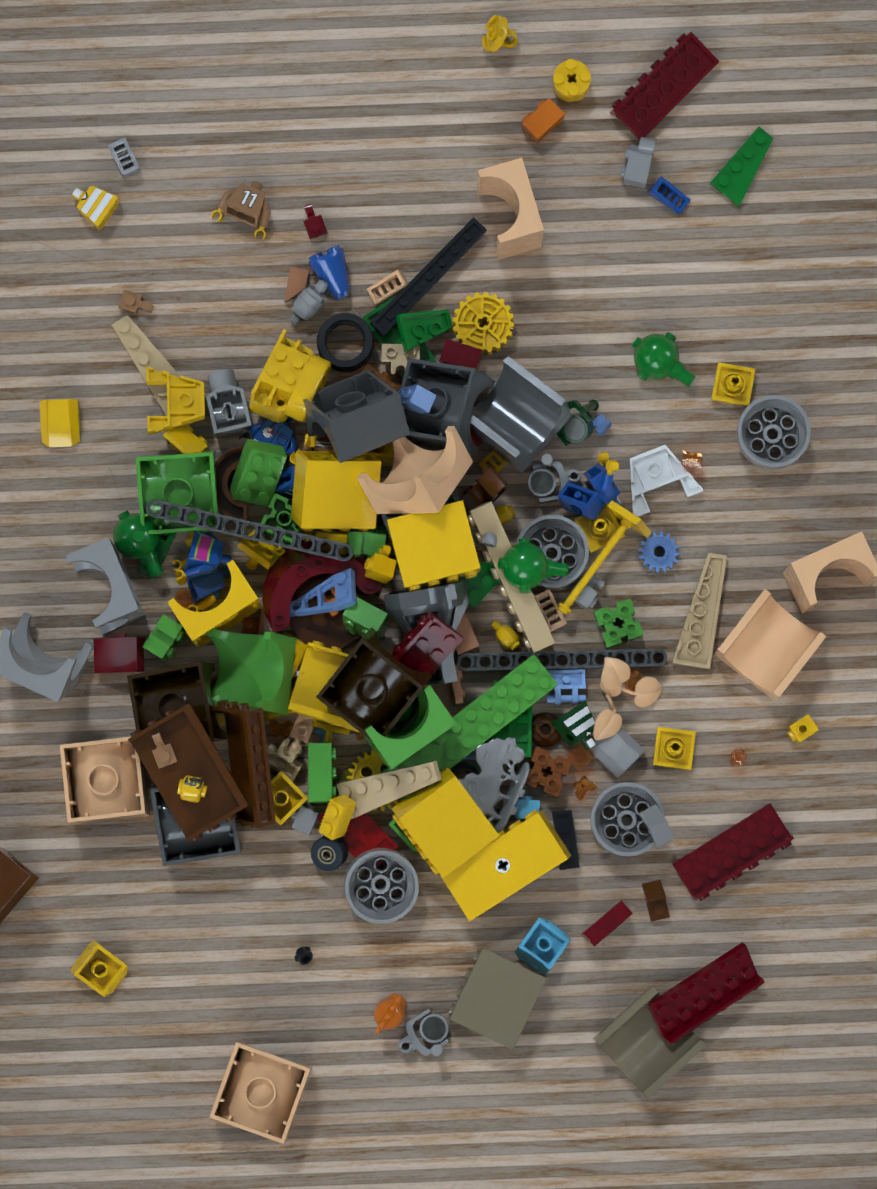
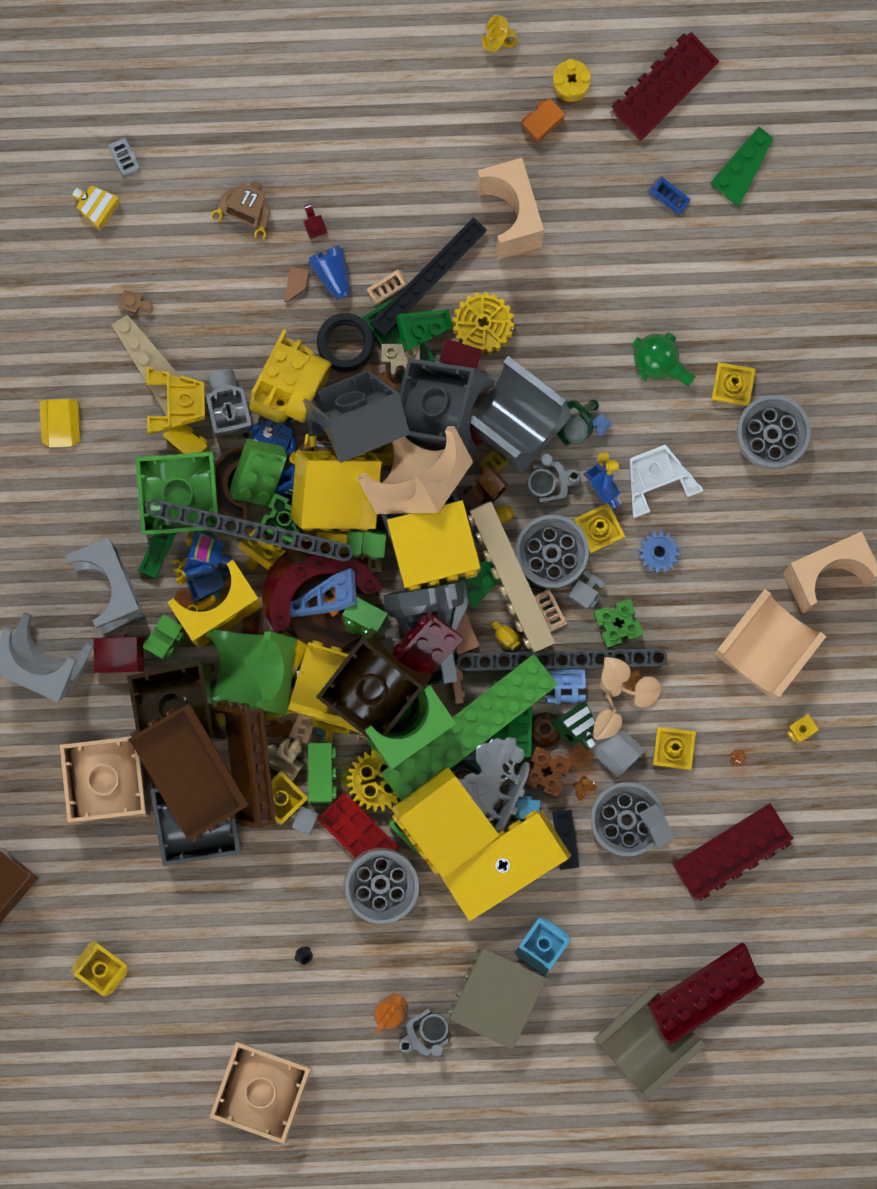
(135, 542): green piece -> none
(164, 753): medium nougat plate -> none
(192, 789): yellow head -> none
(308, 302): light grey piece -> none
(336, 850): black wheel -> none
(337, 817): yellow brick -> none
(379, 566): yellow brick -> none
(386, 787): tan wing -> none
(417, 399): medium blue slope -> none
(489, 539): light grey hinge -> none
(527, 566): green piece -> none
(581, 501): blue brick -> none
(607, 923): dark red container -> none
(628, 521): yellow tile -> none
(638, 163): light grey hinge -> none
(655, 900): reddish brown slope -> none
(691, 460): clear orange plate -> none
(699, 630): tan wing -> none

